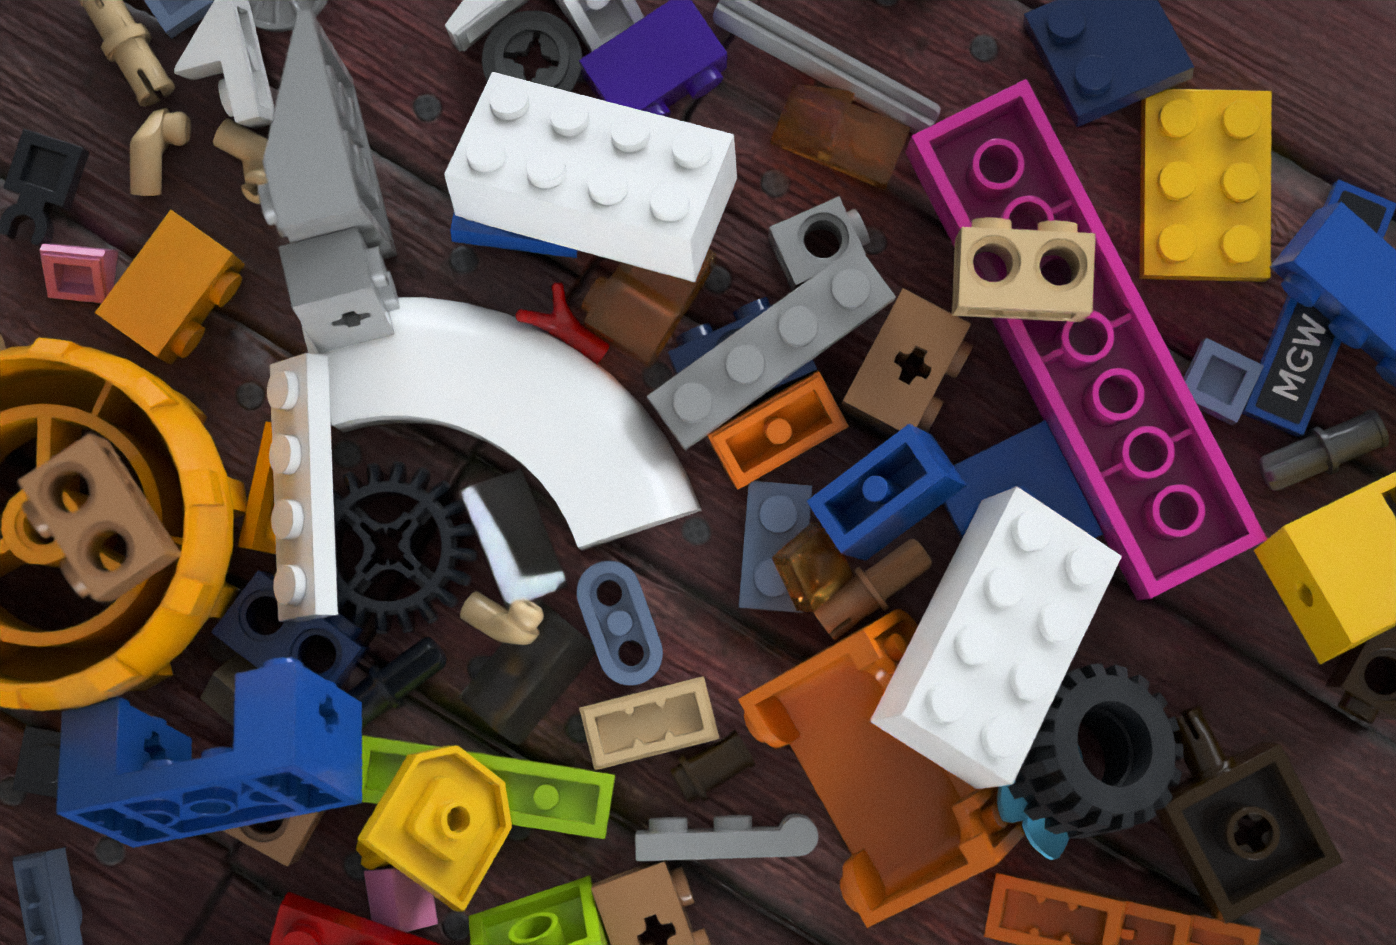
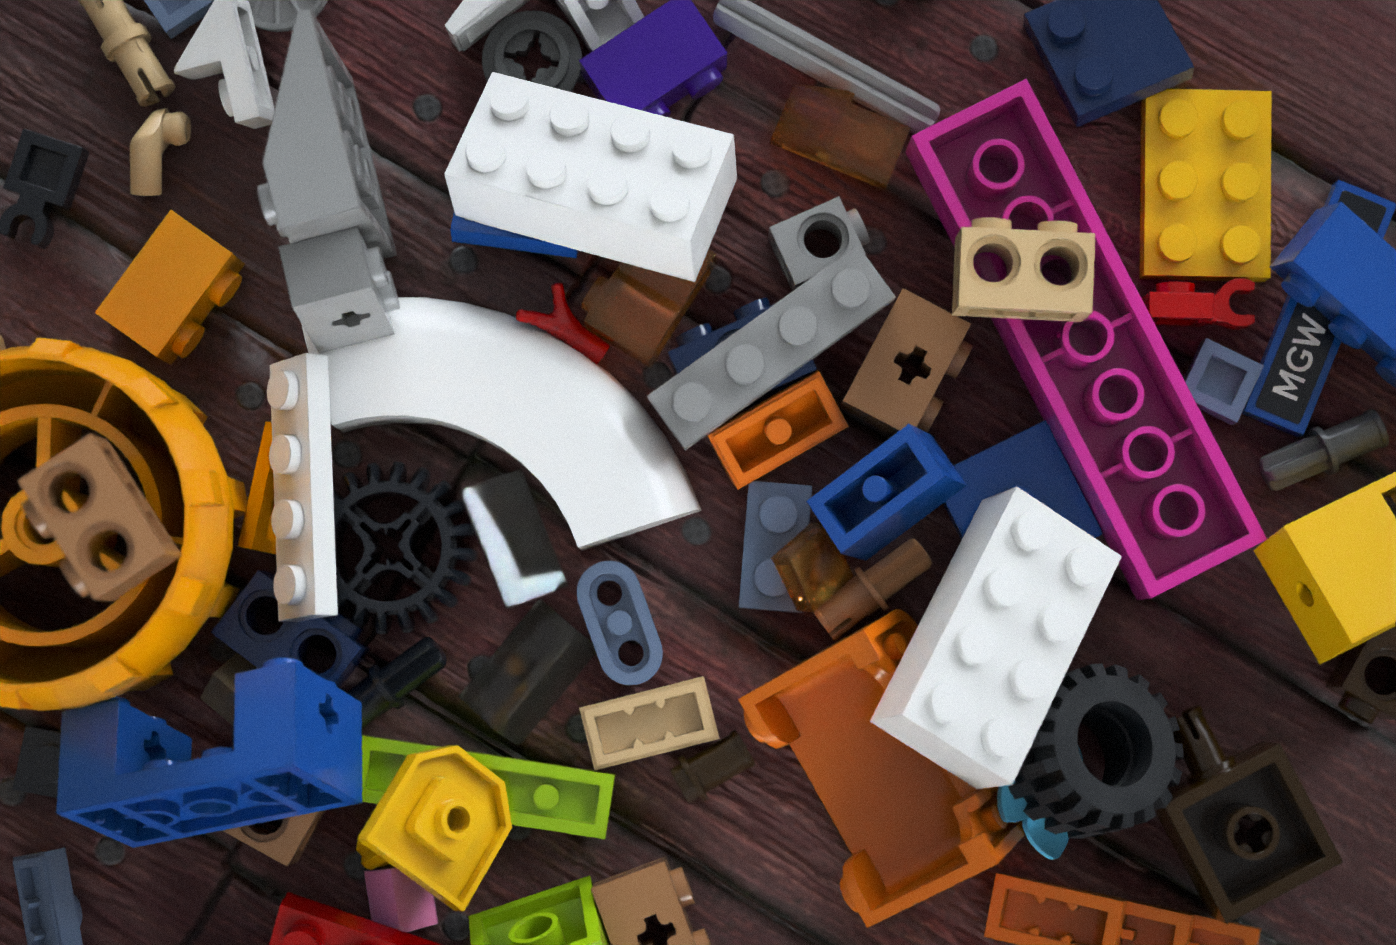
(78, 272): bright pink slope -> none
(248, 148): tan arm -> none
(507, 626): tan arm -> none
(730, 838): light grey plate -> none
(1180, 306): none -> red plate

